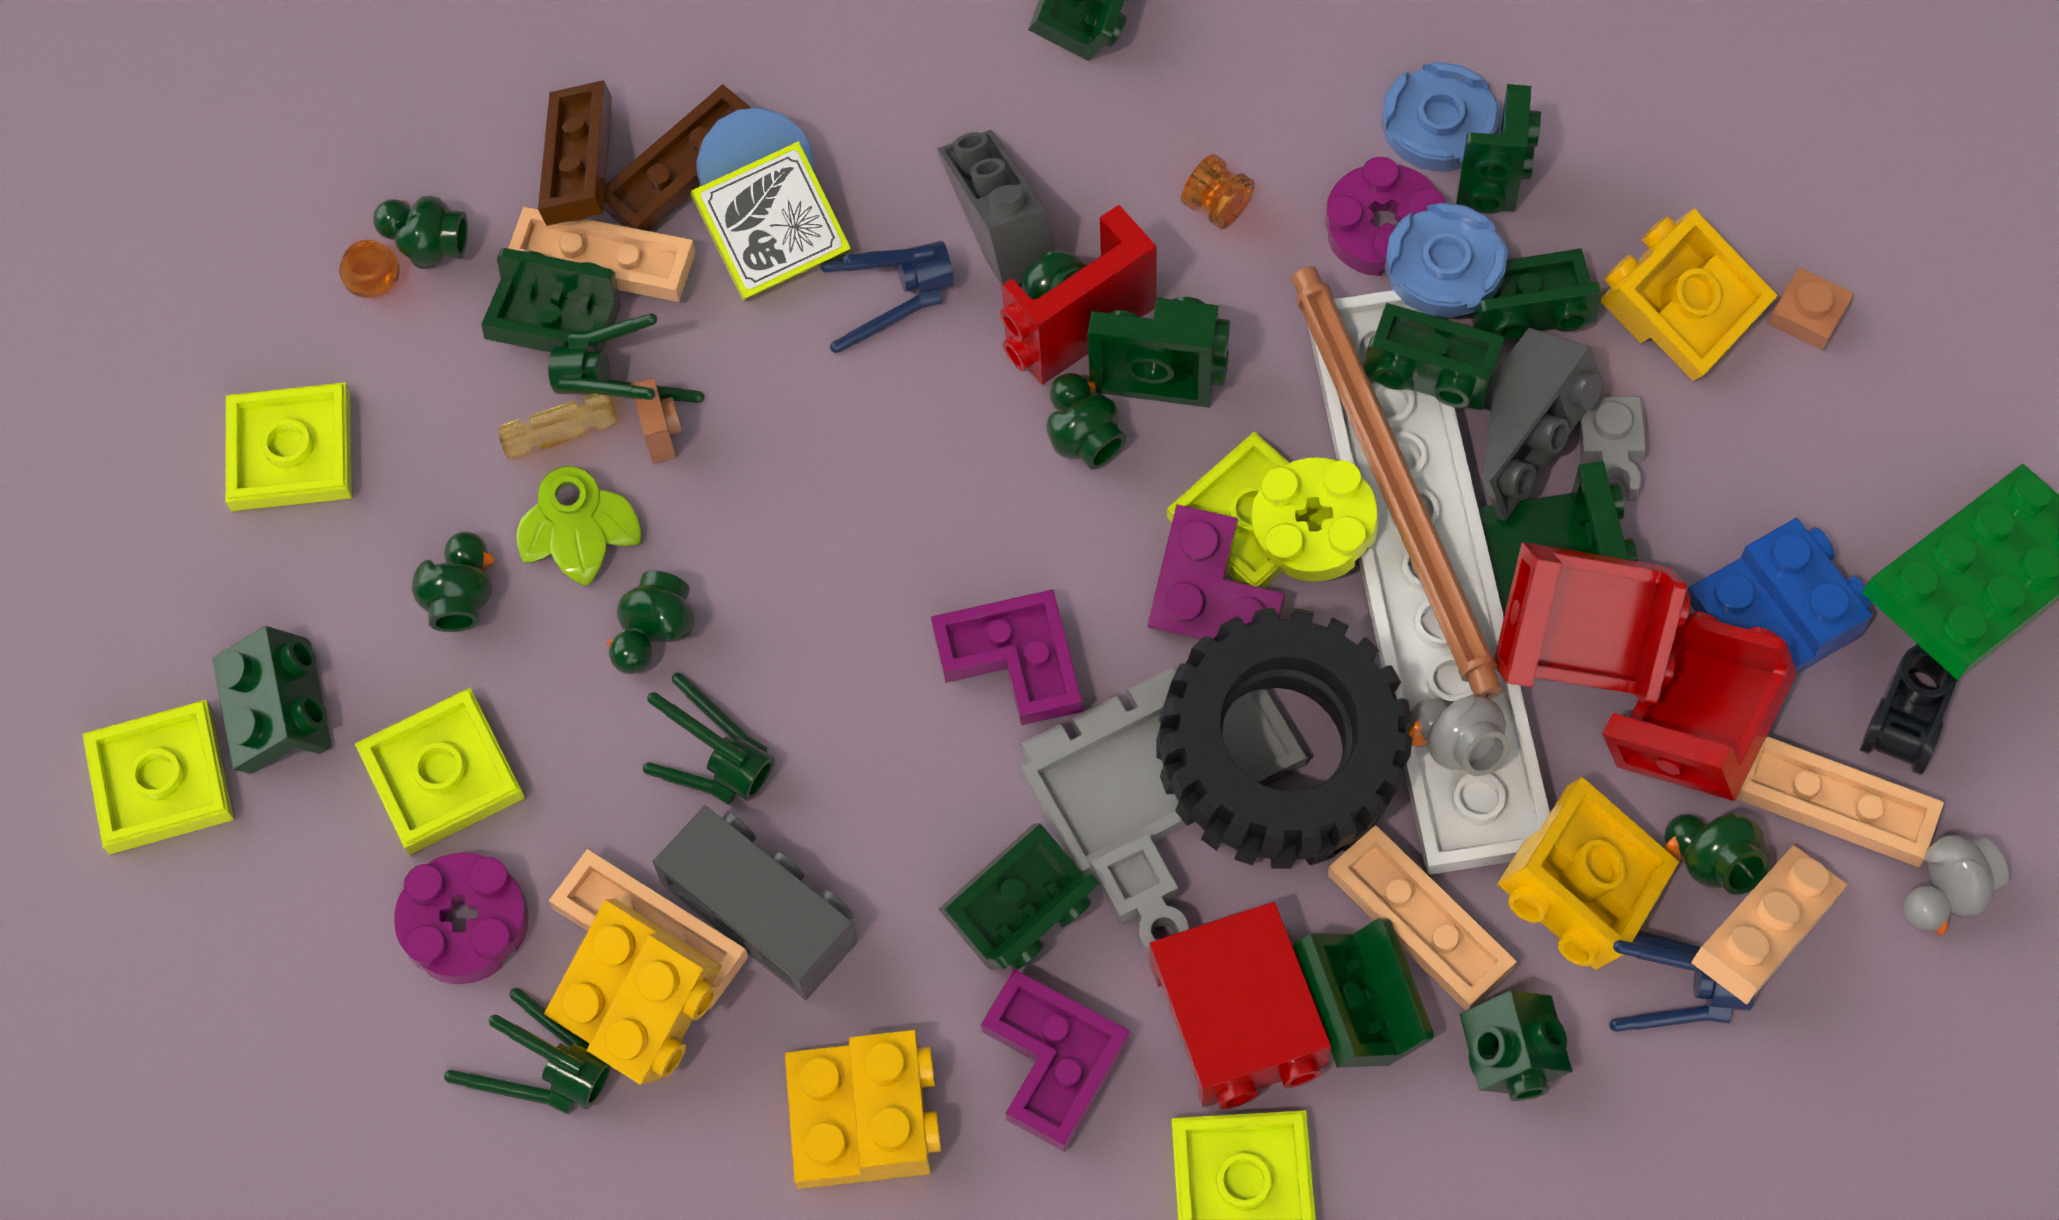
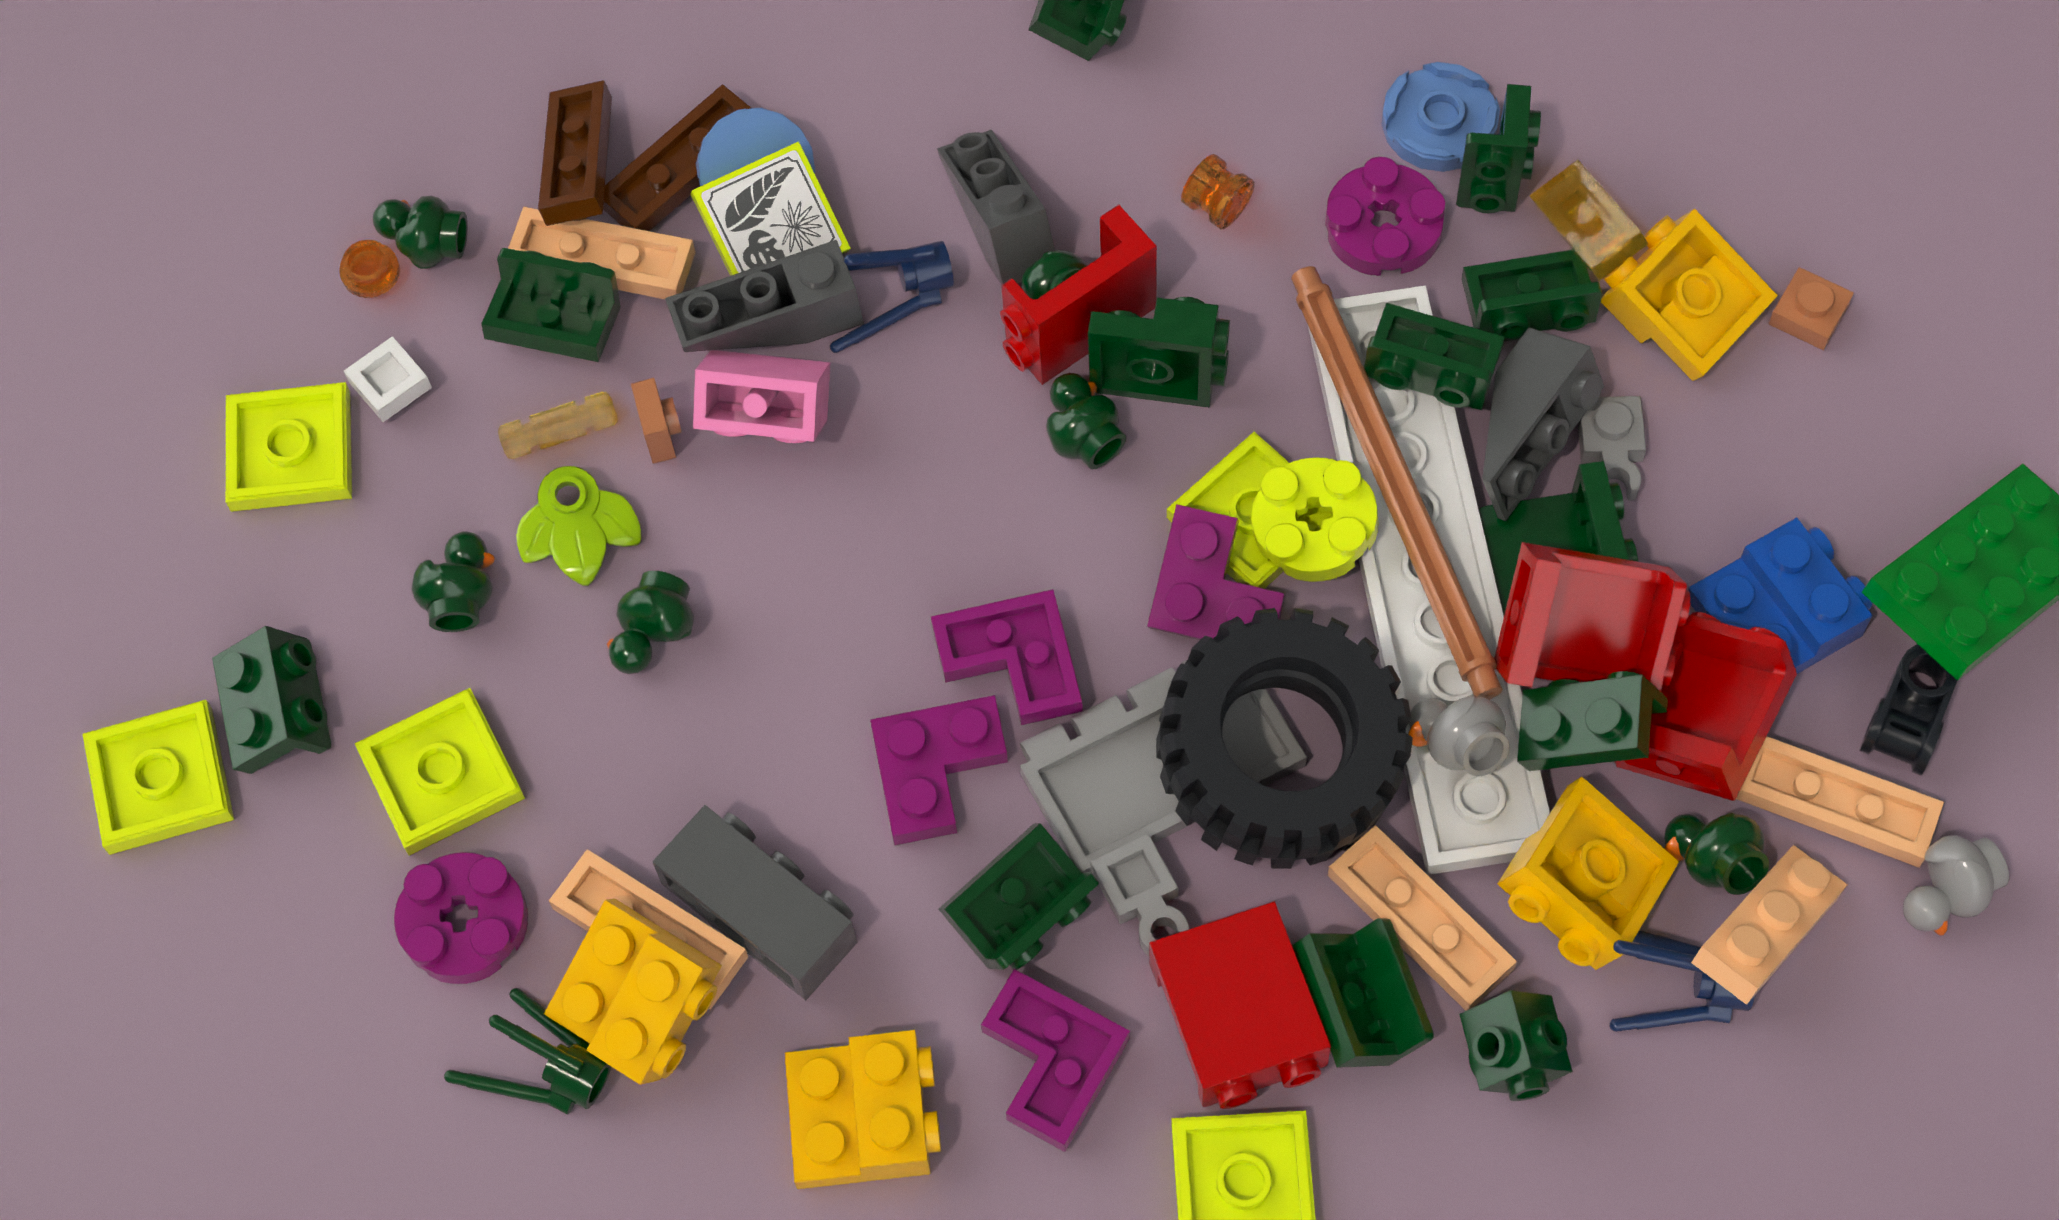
(387, 379): none -> white plate
(587, 371): dark green plant -> none
(737, 762): dark green plant -> none
(761, 396): none -> bright pink brick
(770, 304): none -> dark grey slope
(919, 751): none -> magenta plate
(1445, 260): medium blue tile -> none
(1588, 220): none -> clear yellow plate
(1588, 721): none -> dark green bracket

